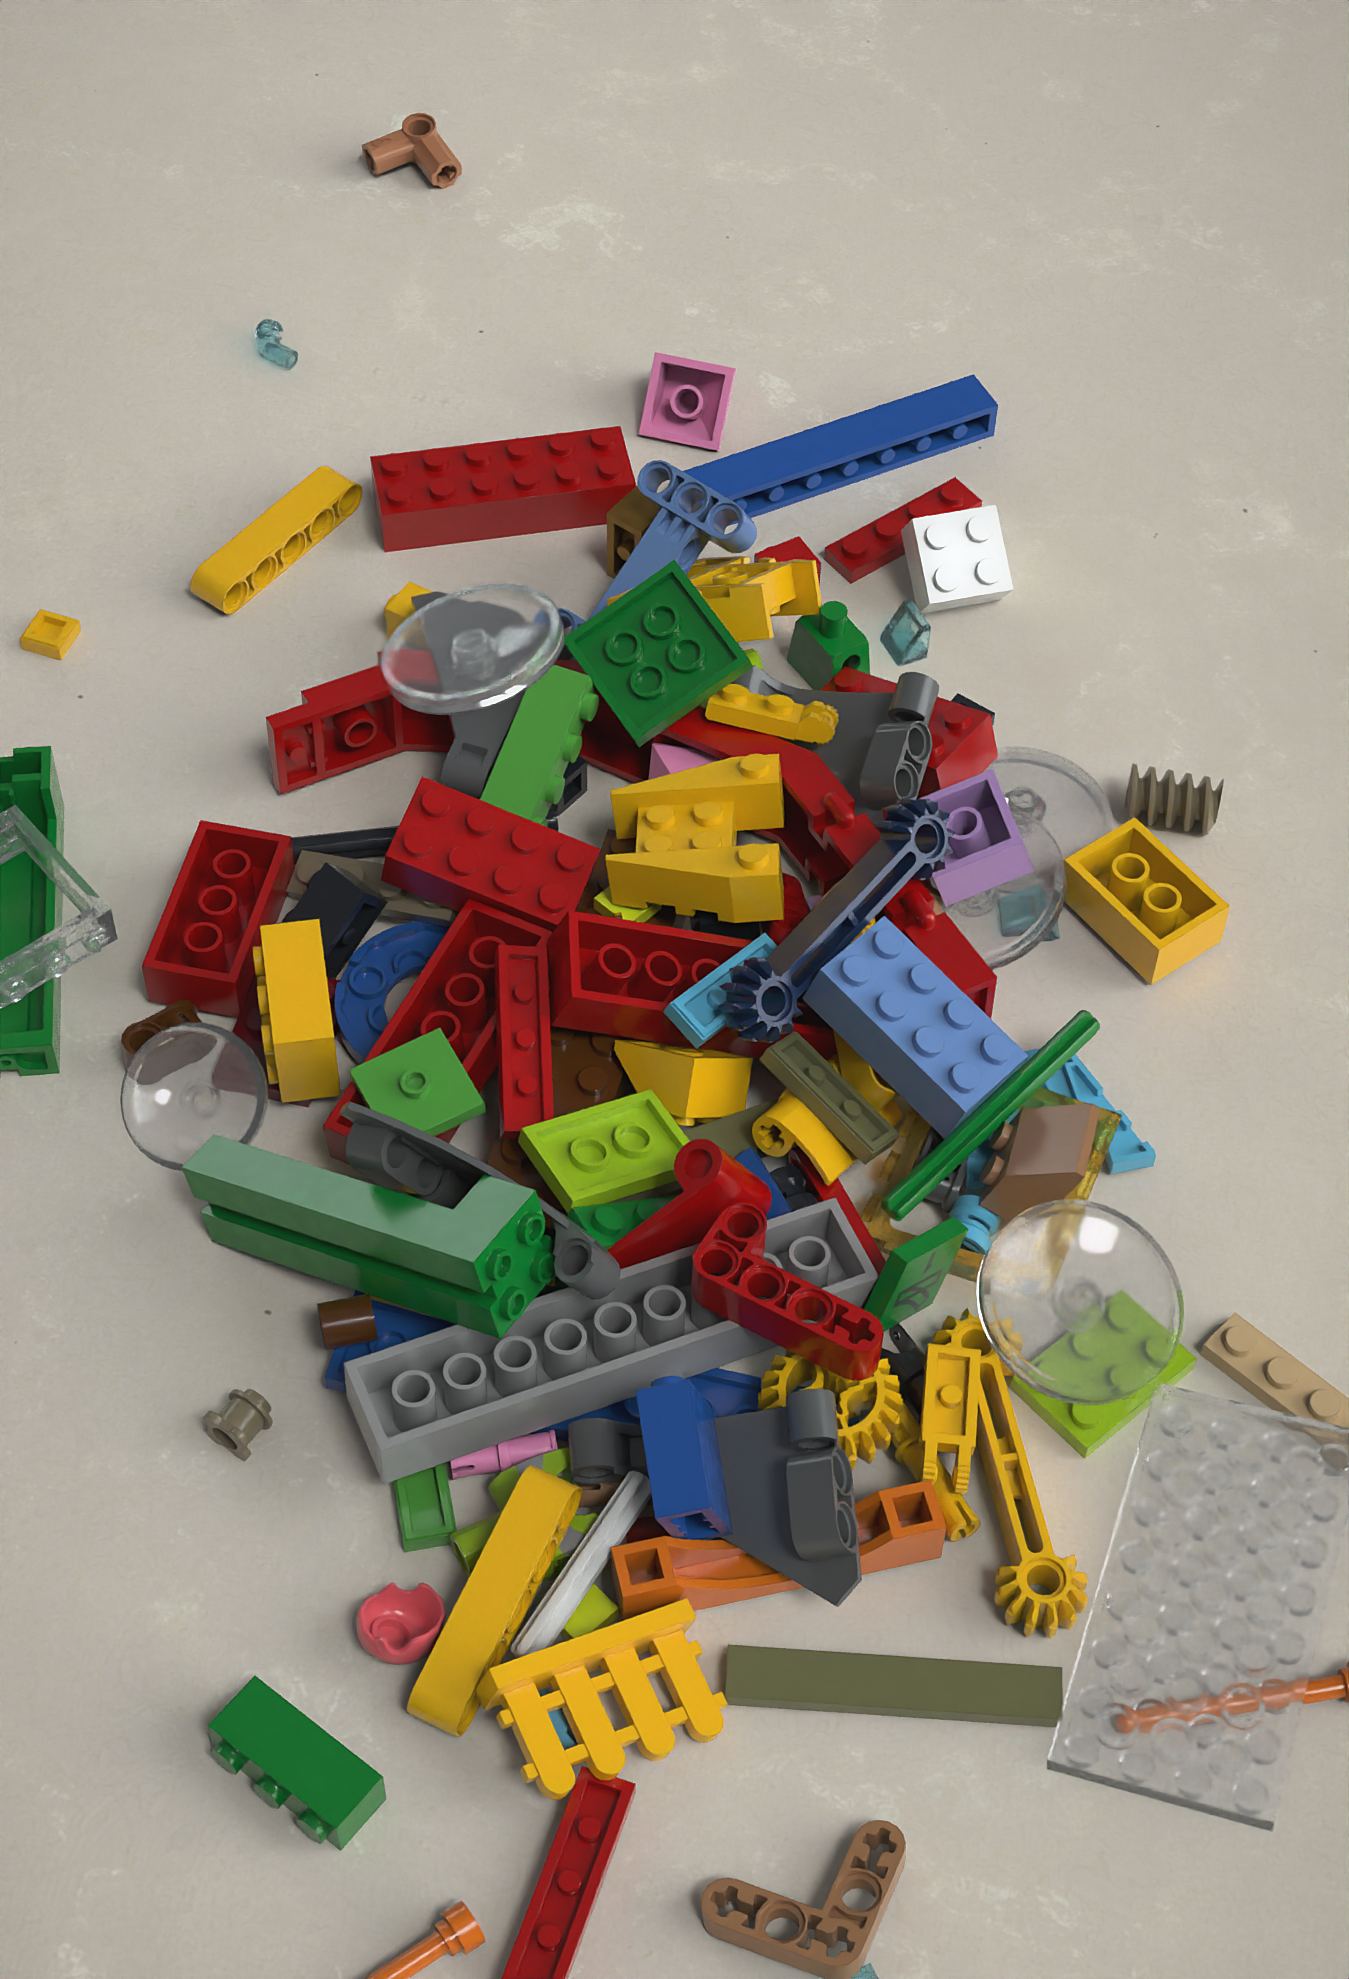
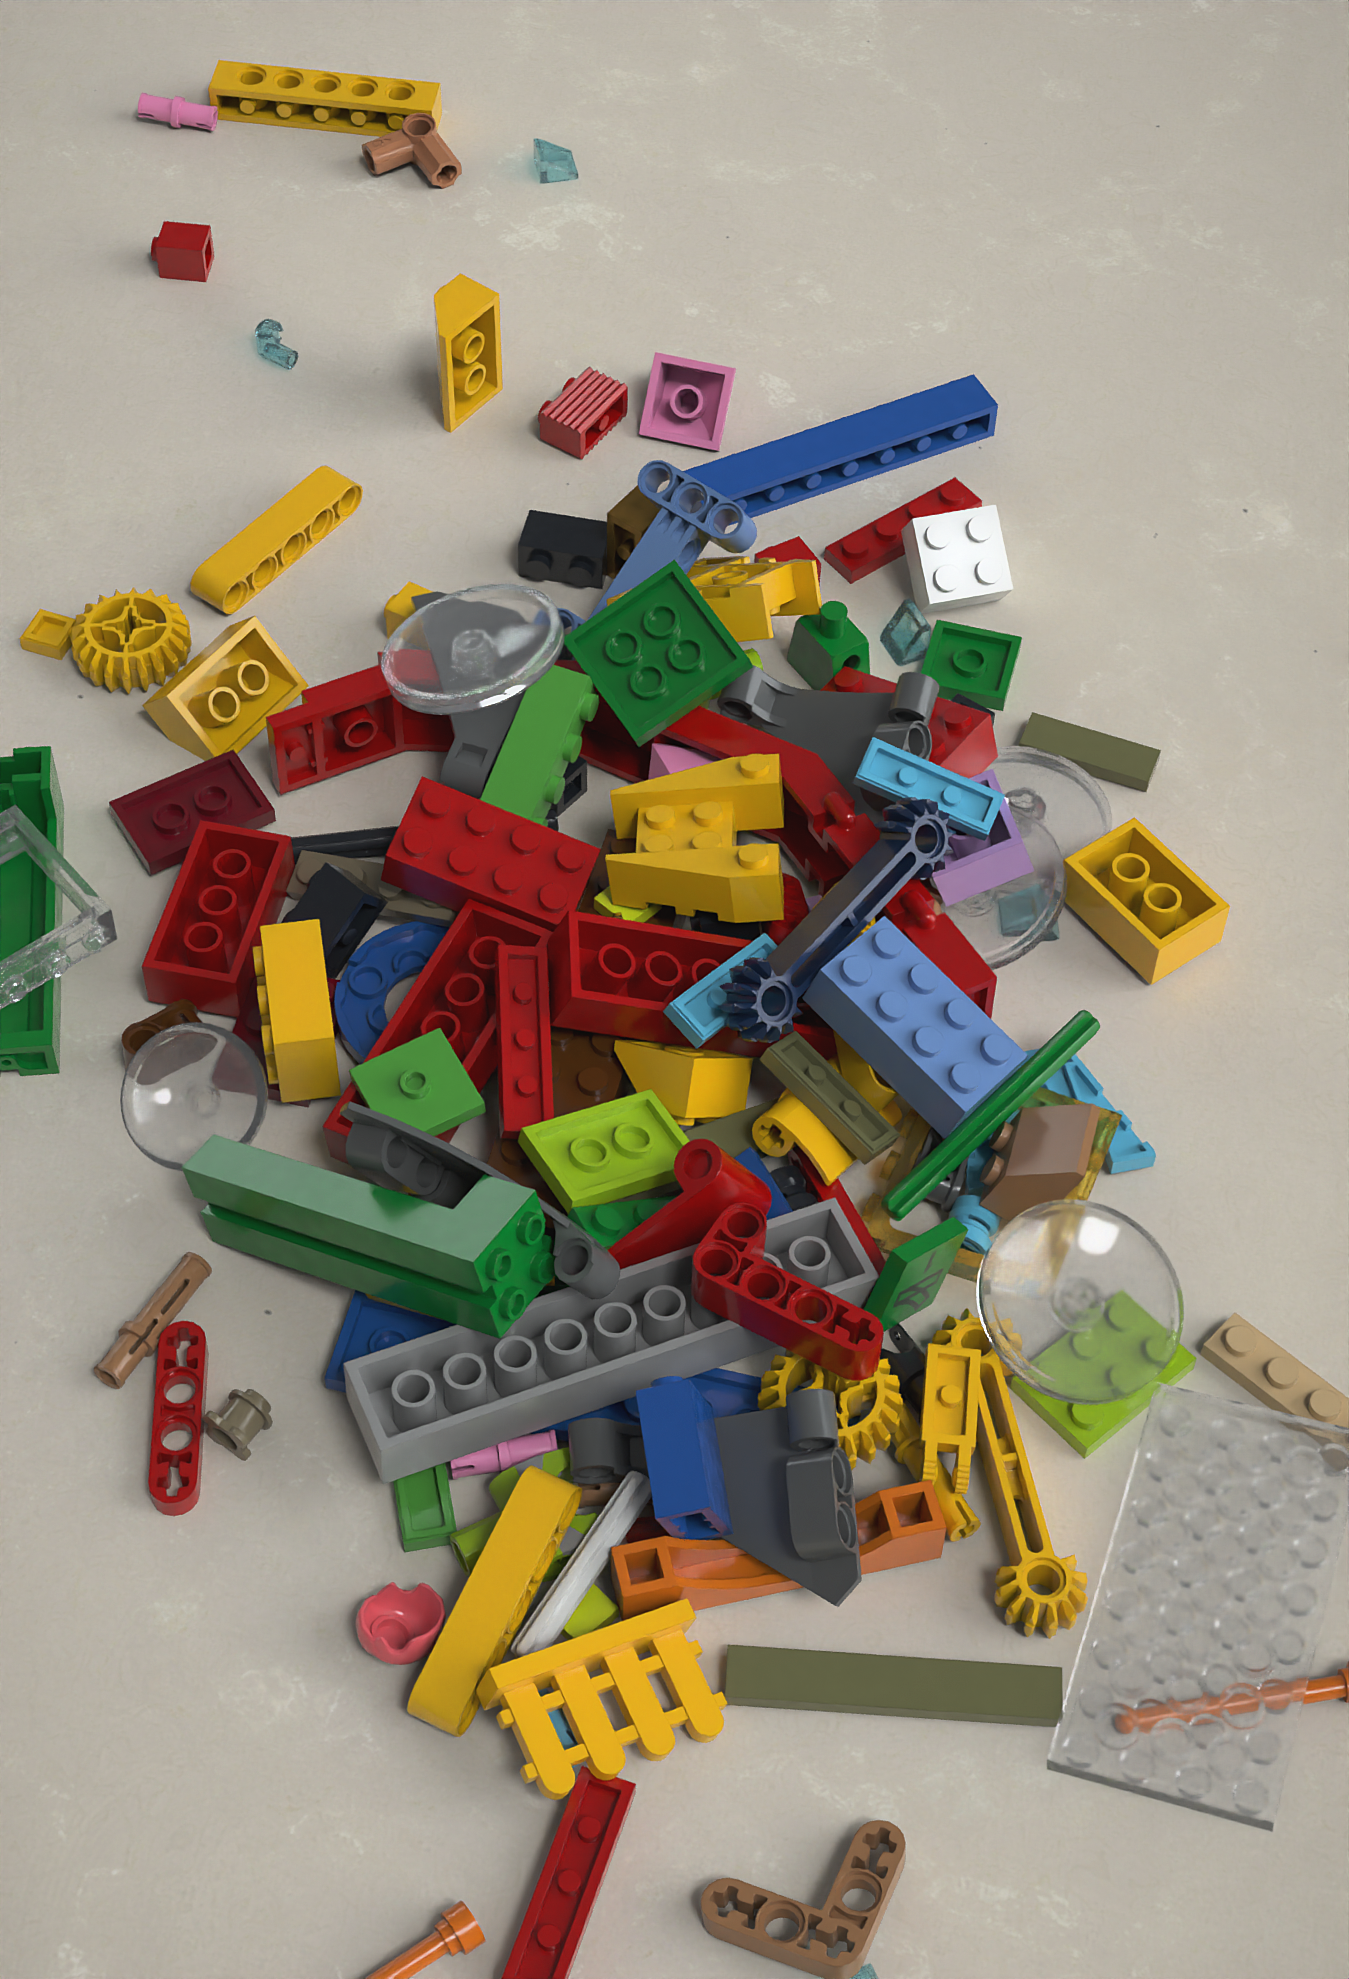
(131, 640): none -> yellow gear
(140, 1336): none -> medium nougat pin
(166, 813): none -> dark red plate
(177, 111): none -> bright pink pin
(178, 1416): none -> red beam
(183, 251): none -> red brick
(226, 692): none -> yellow slope
(296, 1764): green brick -> none
(319, 98): none -> yellow brick
(347, 1321): reddish brown beam -> none
(467, 348): none -> yellow slope
(500, 488): red brick -> none
(553, 162): none -> clear light blue slope
(563, 549): none -> black brick
(583, 412): none -> red brick
(773, 714): yellow hinge -> none
(901, 775): none -> medium azure tile
(972, 663): none -> green tile
(1093, 751): none -> olive tile
(1173, 799): dark tan piece -> none

